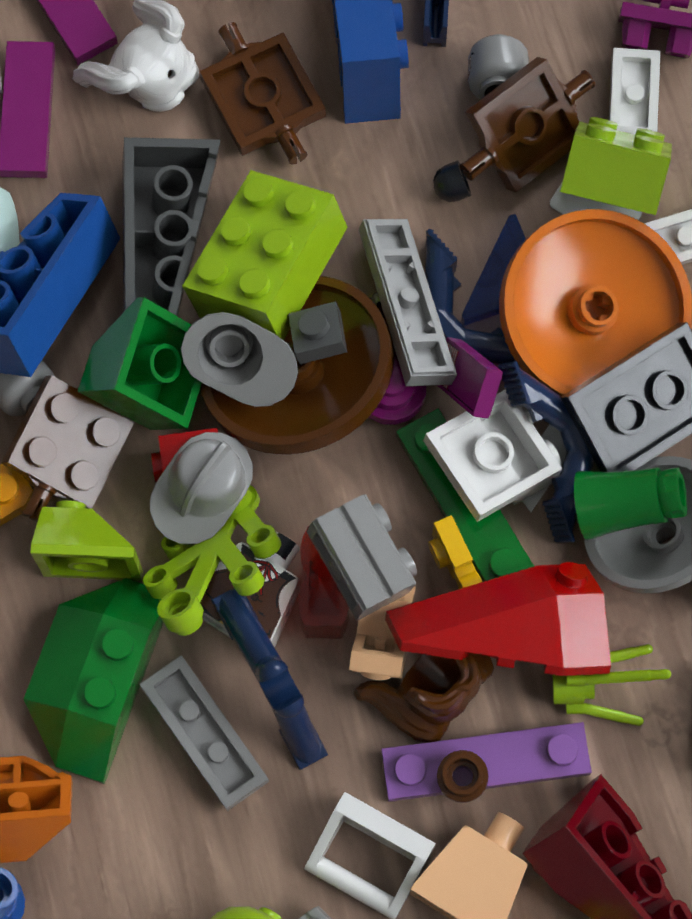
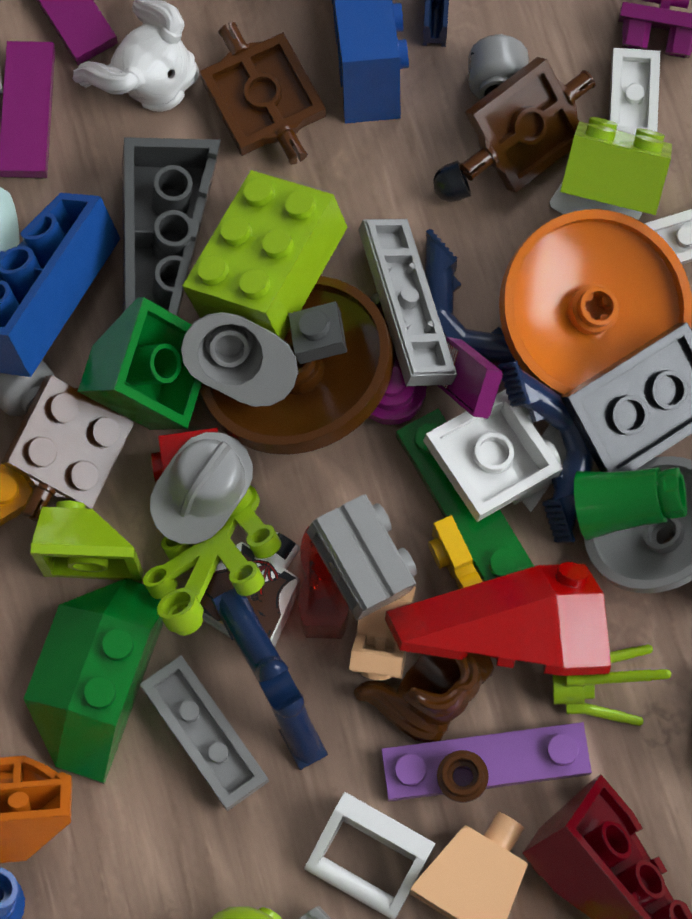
(485, 296): clear blue tile -> none

